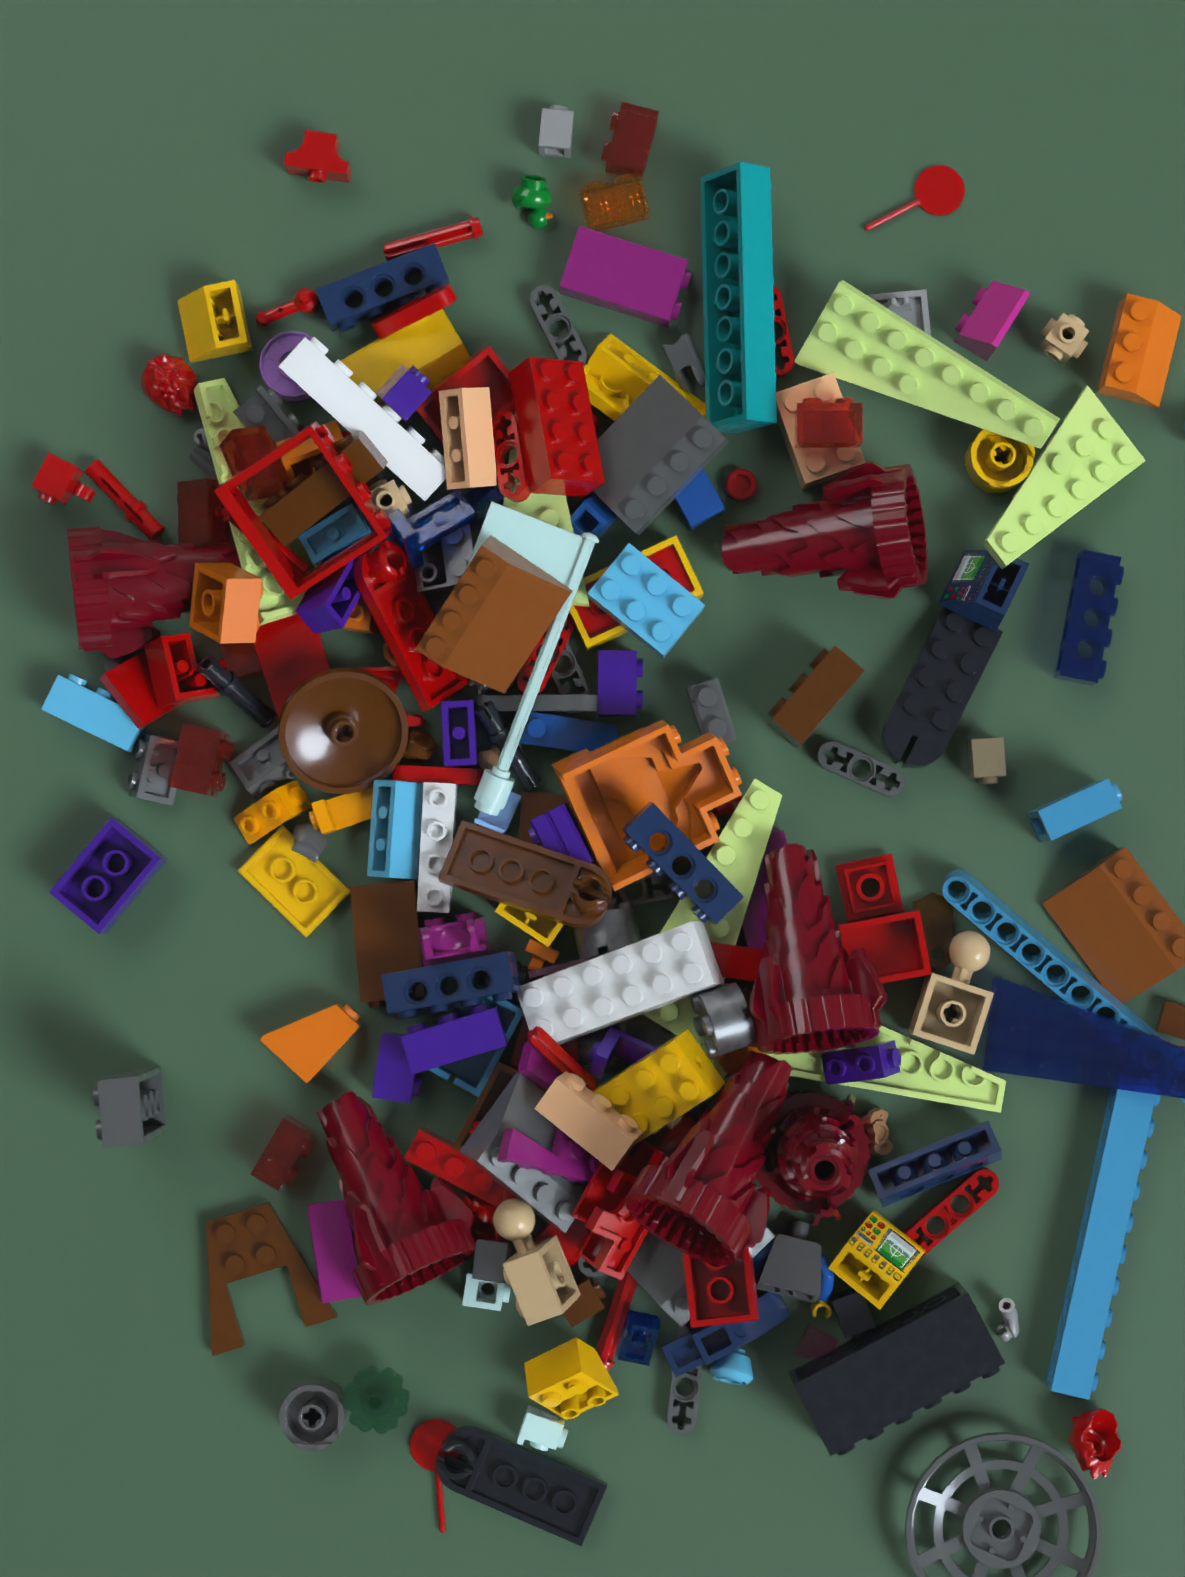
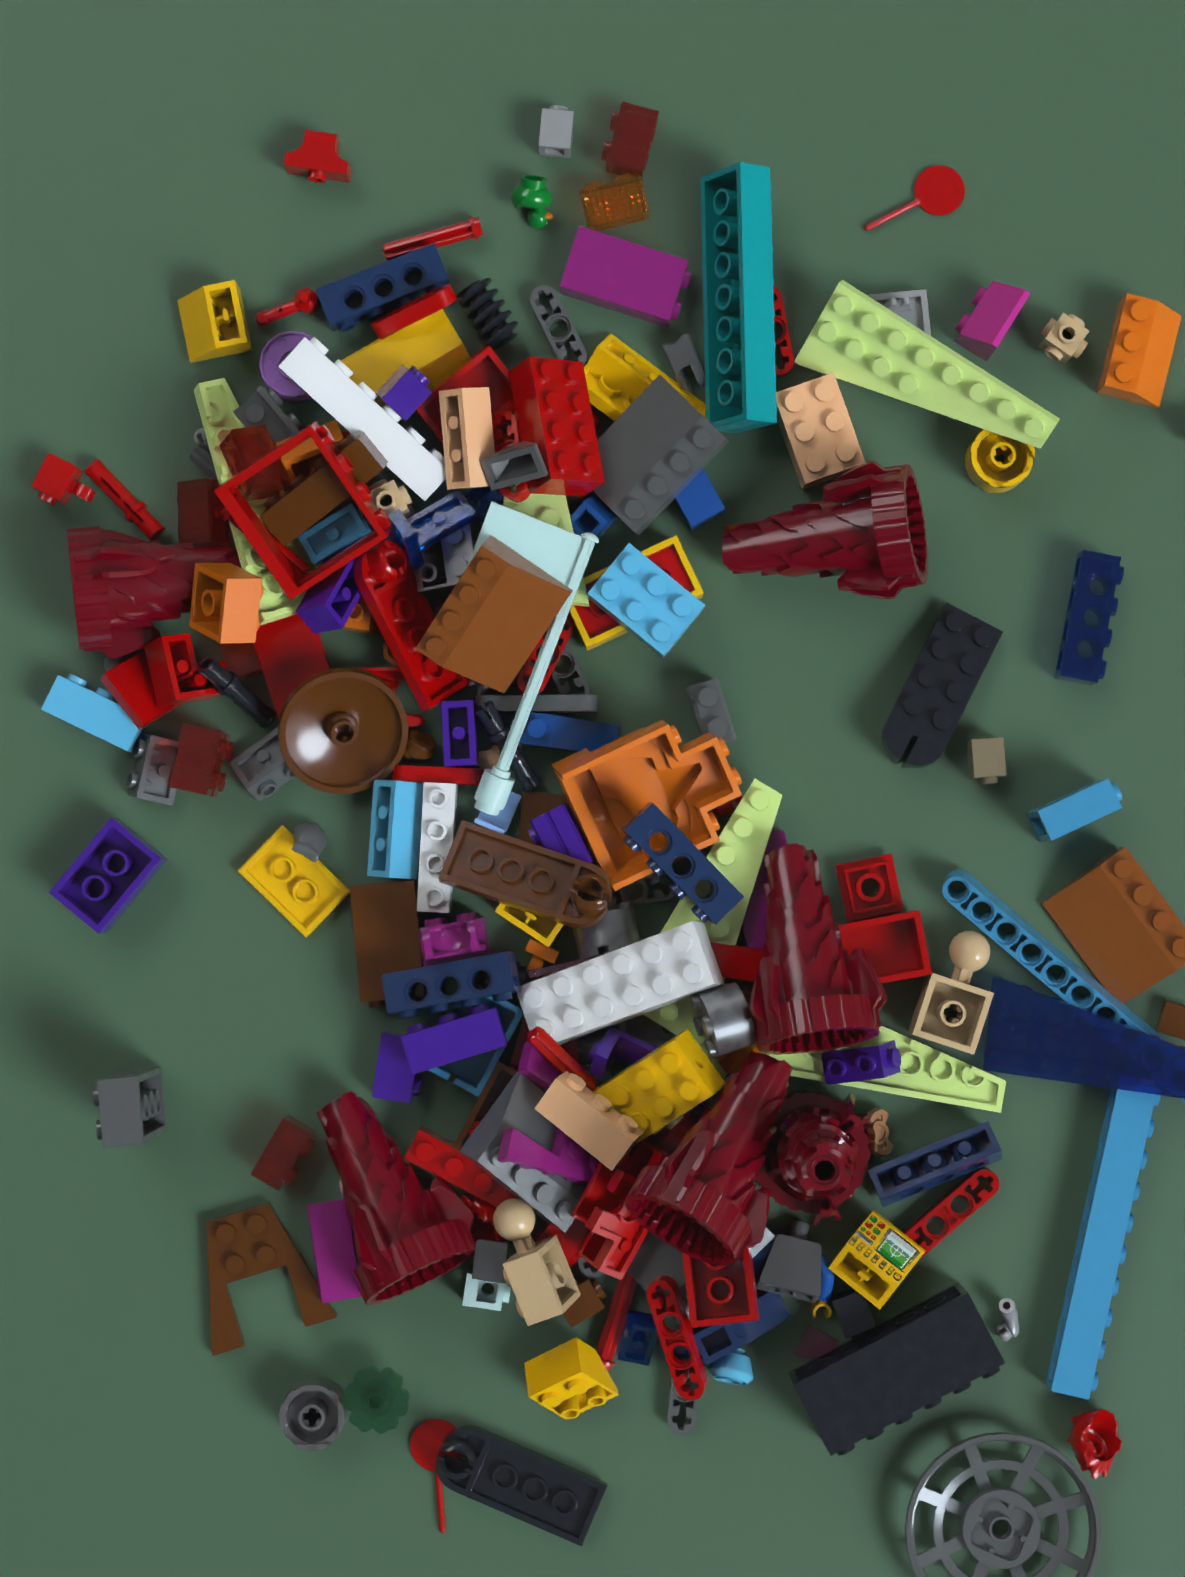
(169, 383): red hair -> none
(272, 811): light orange bracket -> none
(314, 1039): orange slope -> none
(341, 811): light orange bracket -> none
(487, 314): none -> black piece
(514, 465): none -> dark grey slope
(542, 1429): light aqua brick -> none
(618, 683): dark purple brick -> none
(680, 1337): none -> red beam
(741, 485): red tile -> none
(814, 695): reddish brown piece -> none
(828, 424): clear red brick -> none
(842, 751): dark grey beam -> none
(937, 926): dark brown piece -> none
(982, 588): dark blue slope -> none
(1073, 470): yellowish green wing -> none

